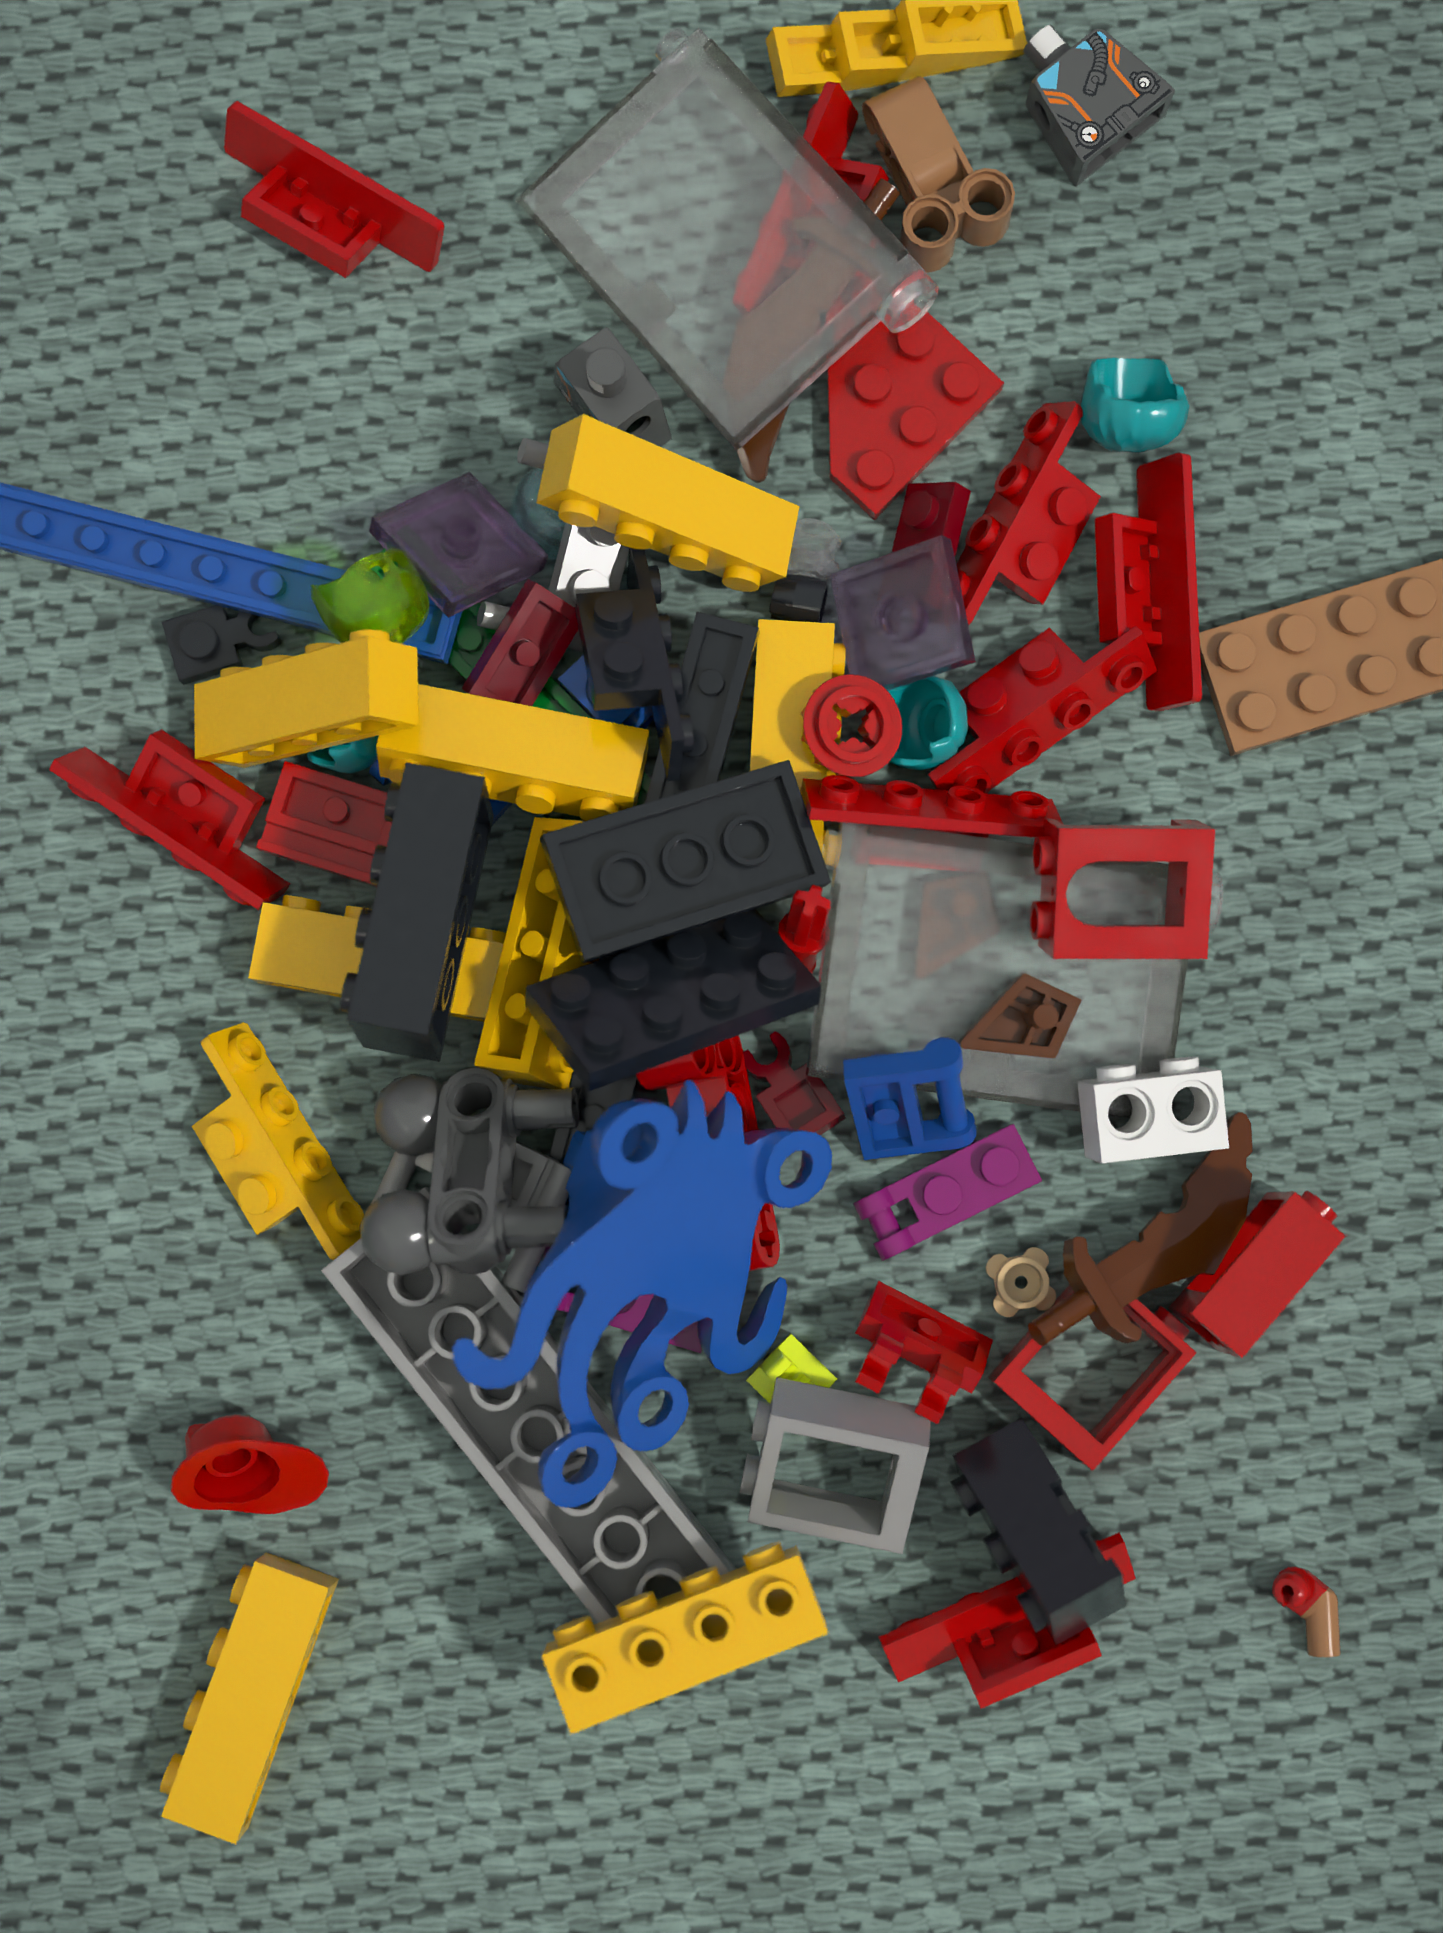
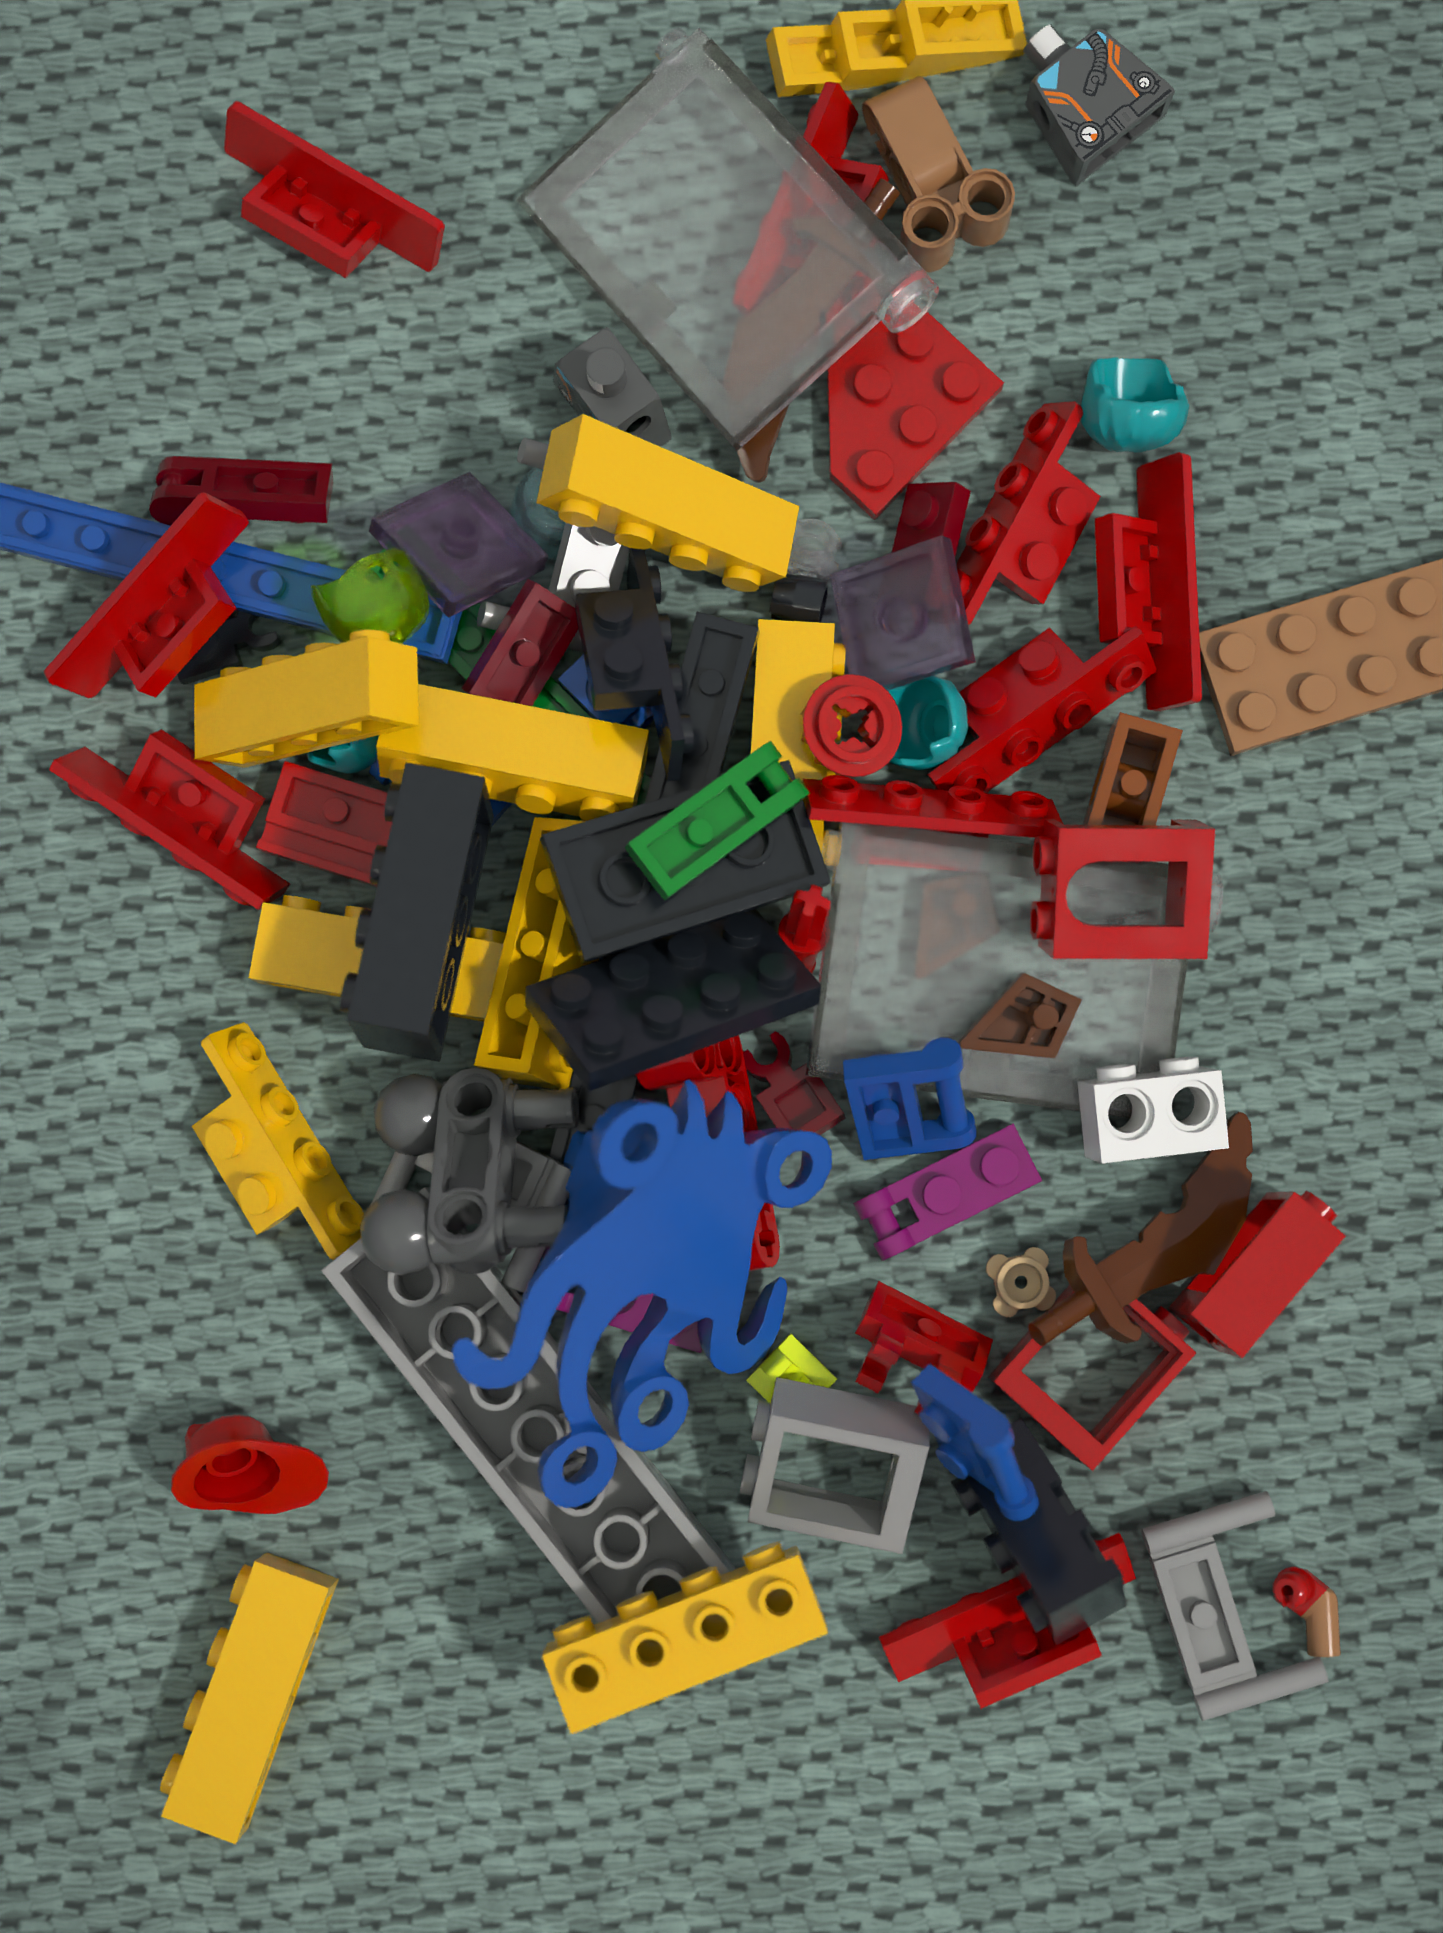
(159, 609): none -> red bracket
(257, 487): none -> dark red plate
(714, 821): none -> green plate
(974, 1441): none -> blue plate
(1133, 772): none -> dark orange brick
(1205, 1614): none -> light grey plate

